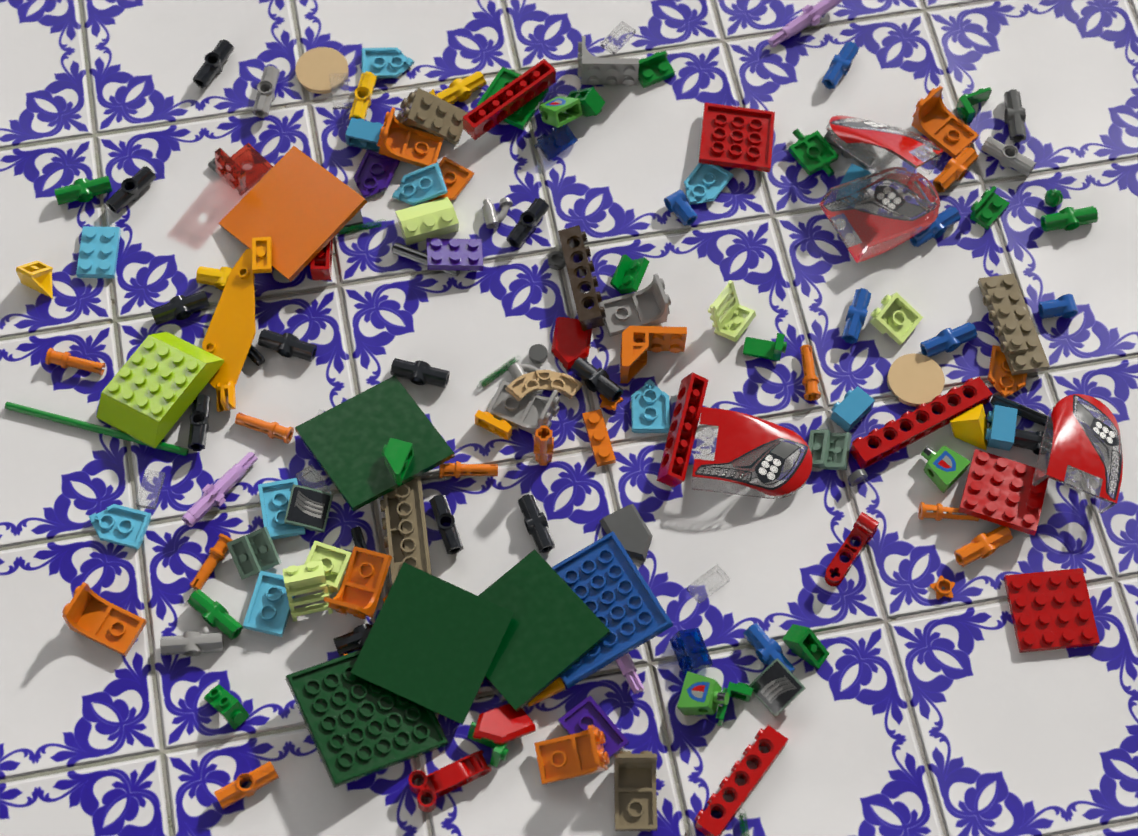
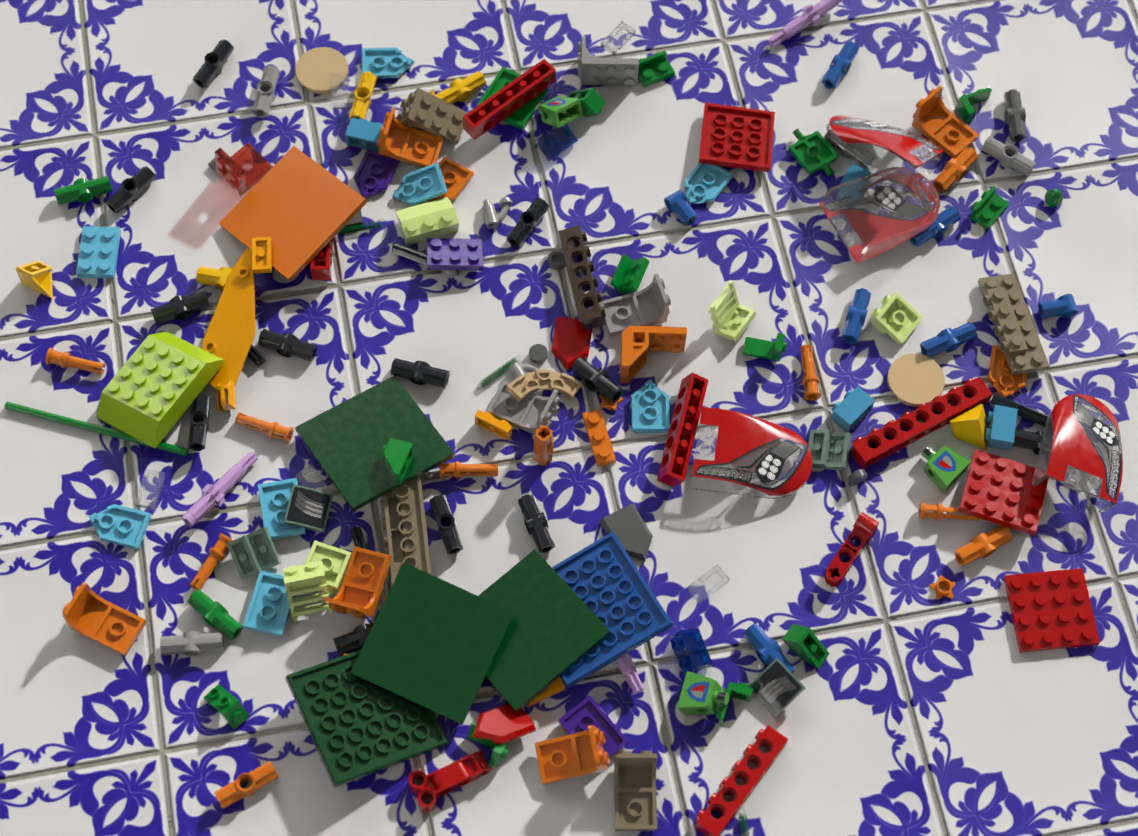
(1069, 218): green piece -> none

